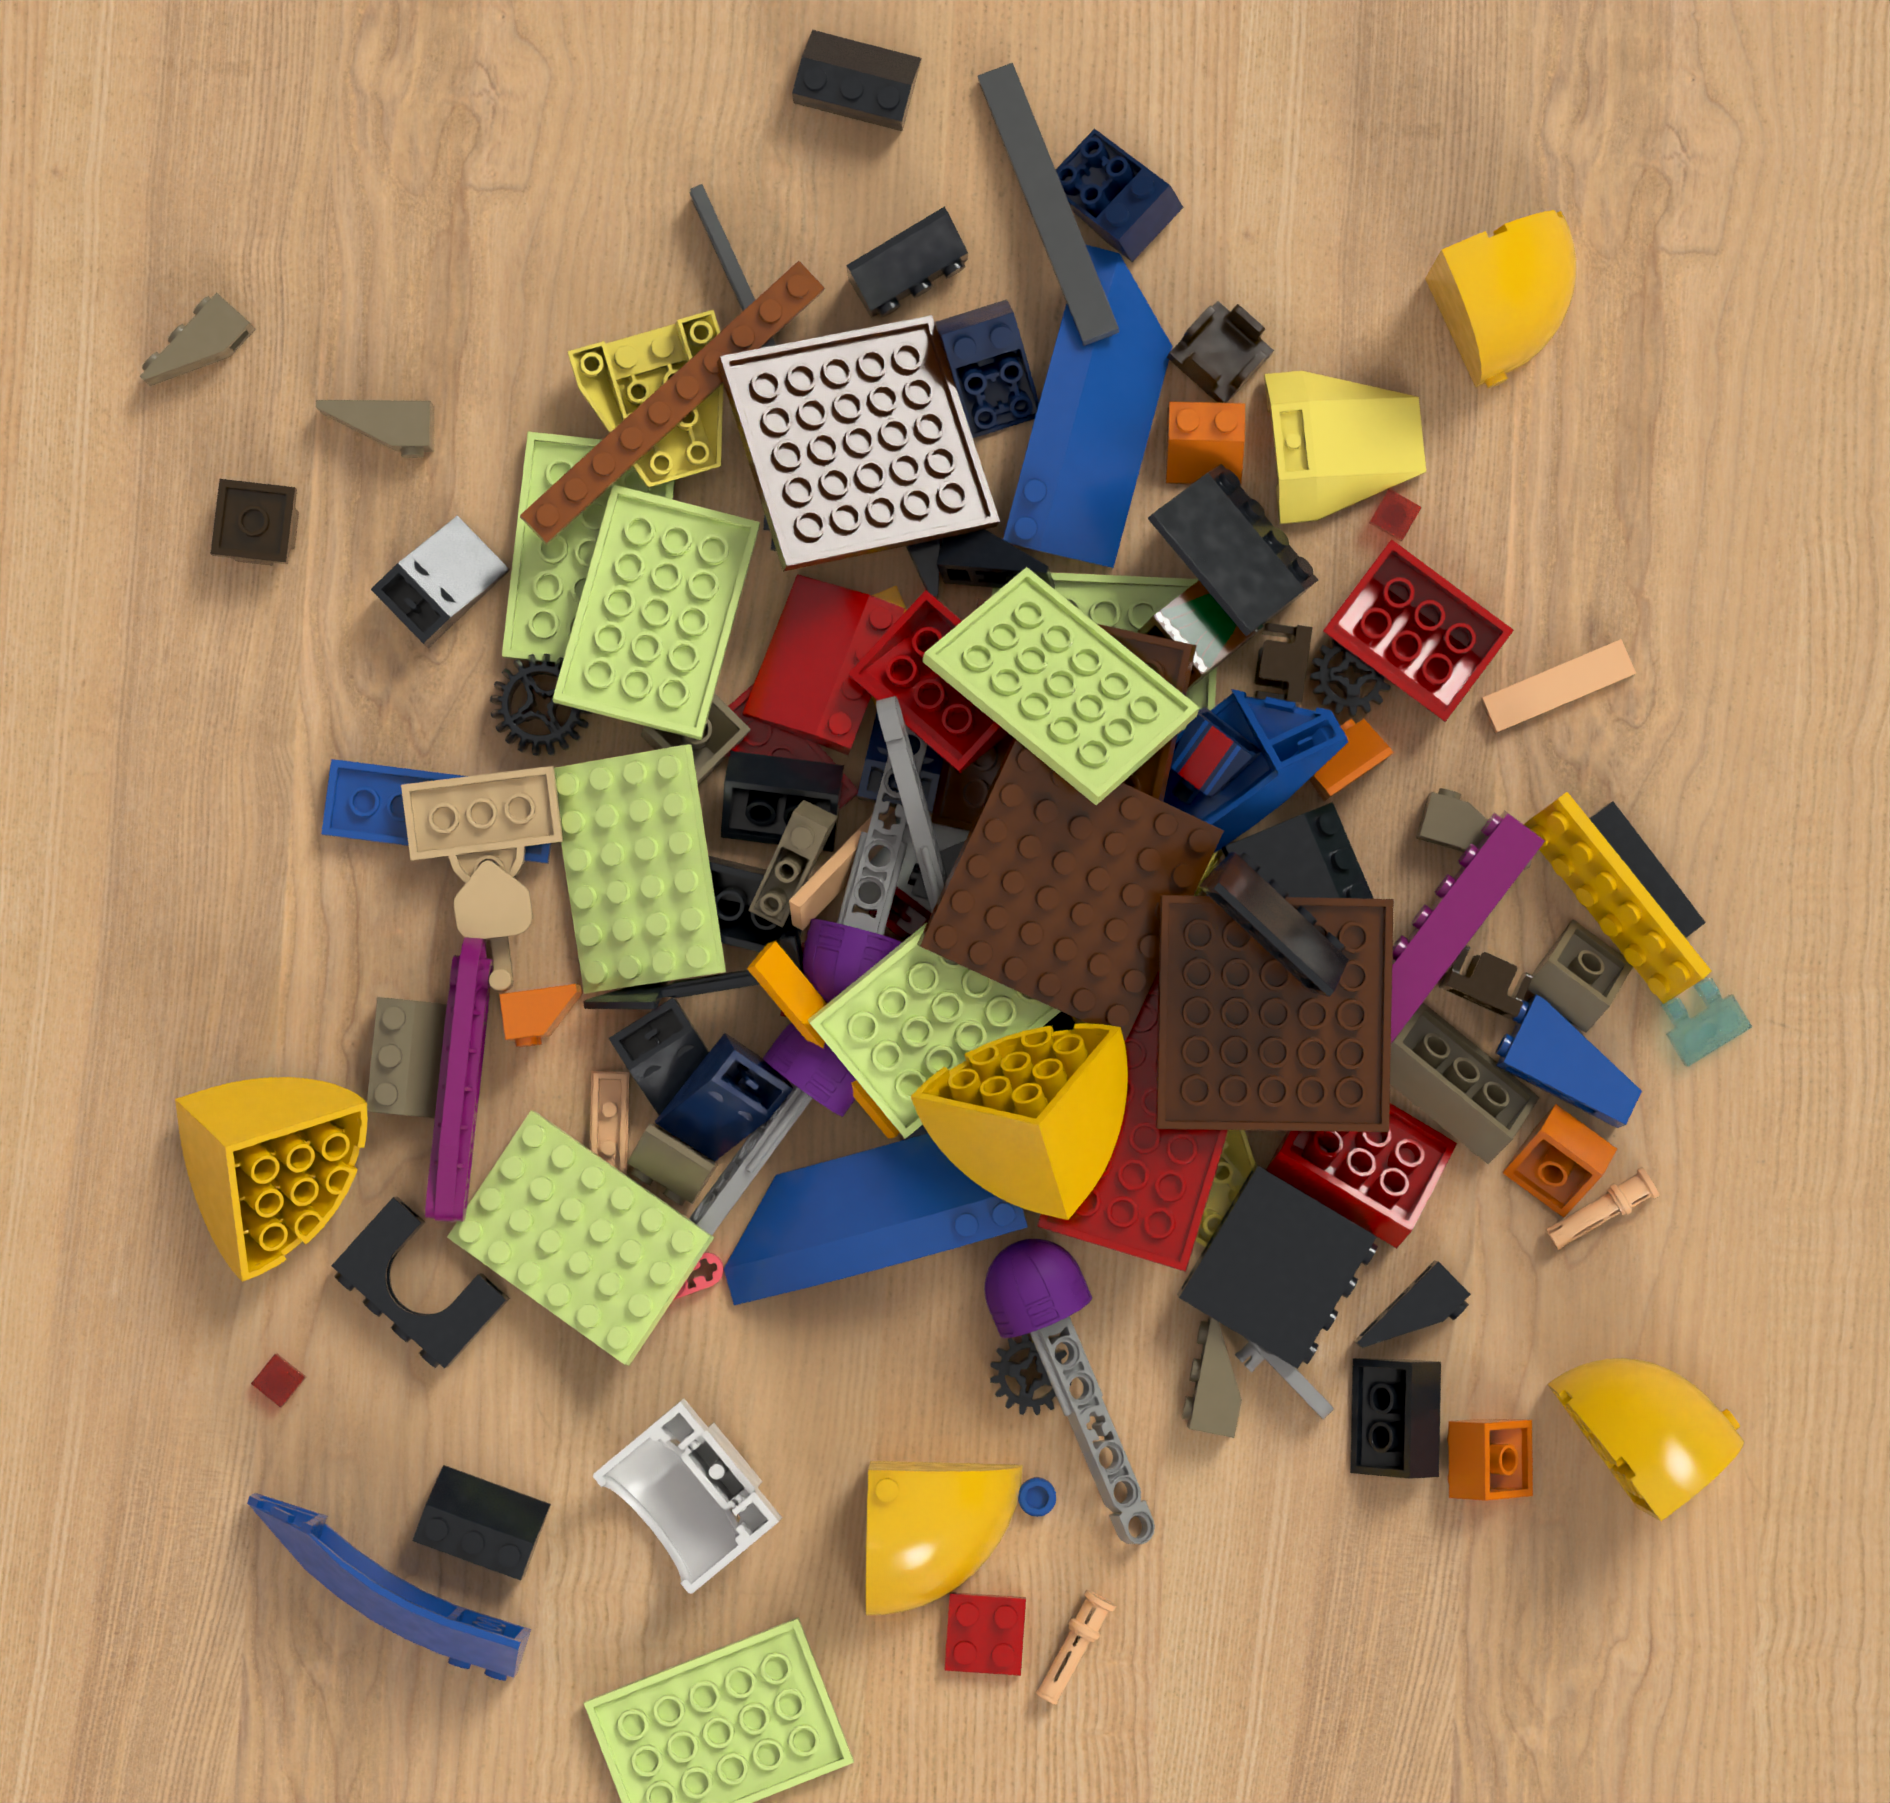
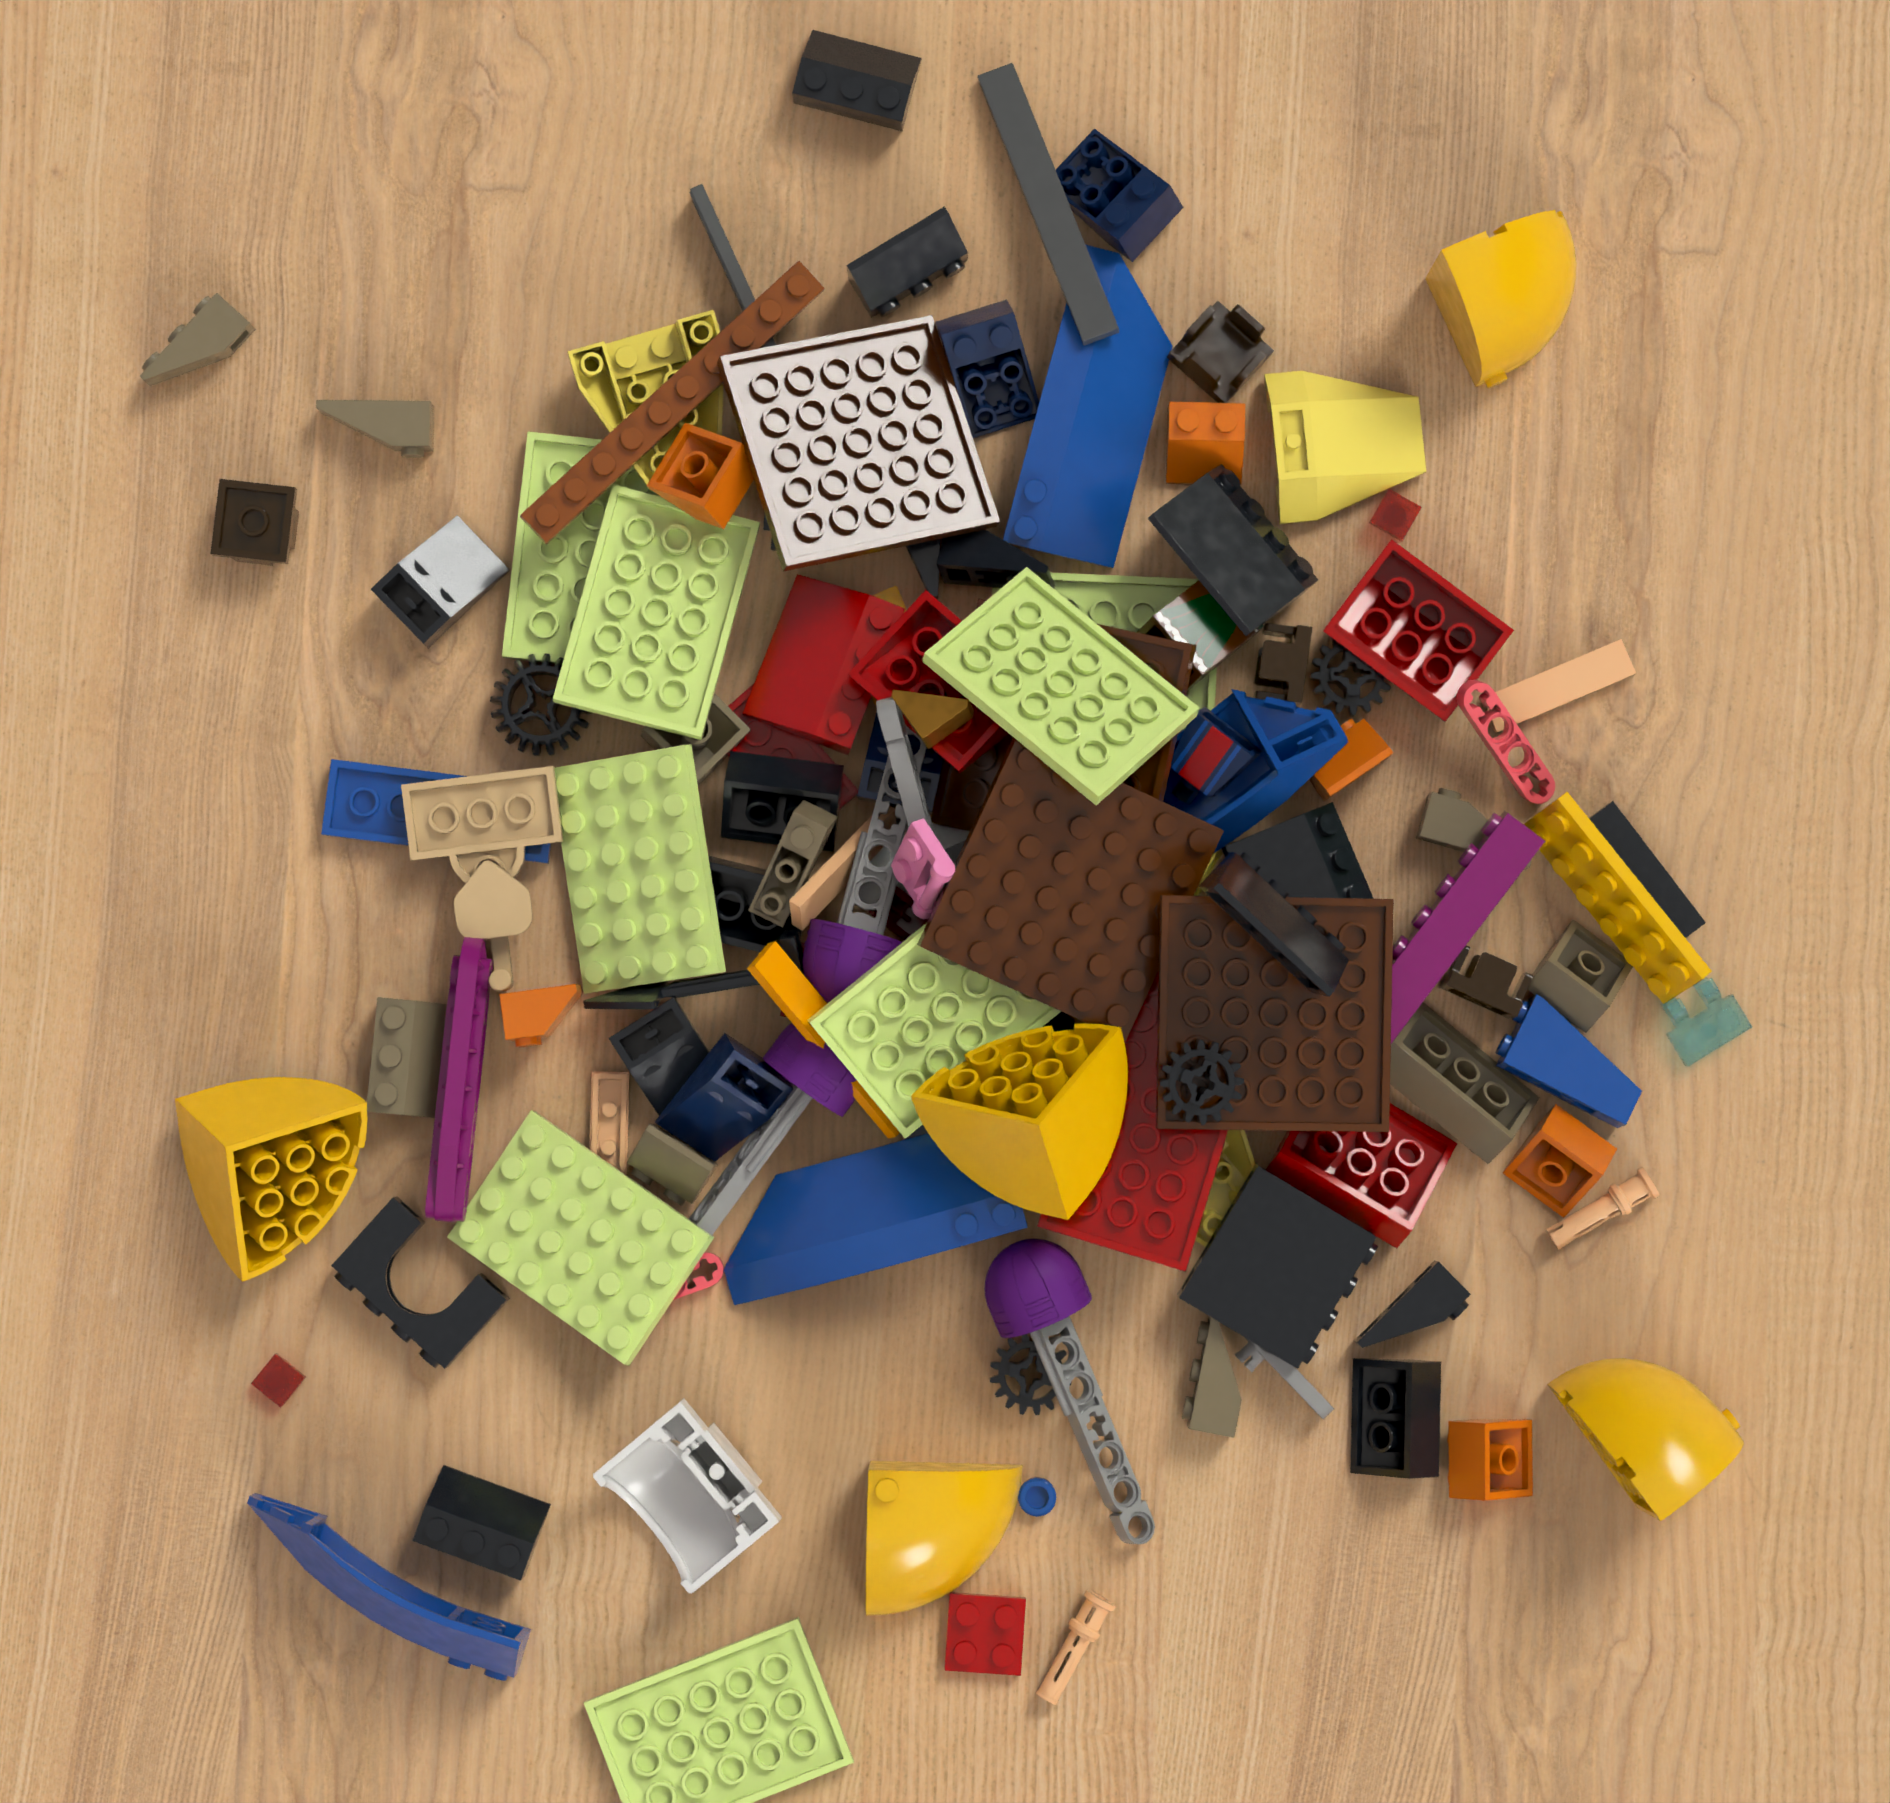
(703, 475): none -> orange slope
(917, 860): none -> bright pink plate
(933, 715): none -> pearl gold slope
(1195, 1099): none -> black gear
(1506, 741): none -> coral beam

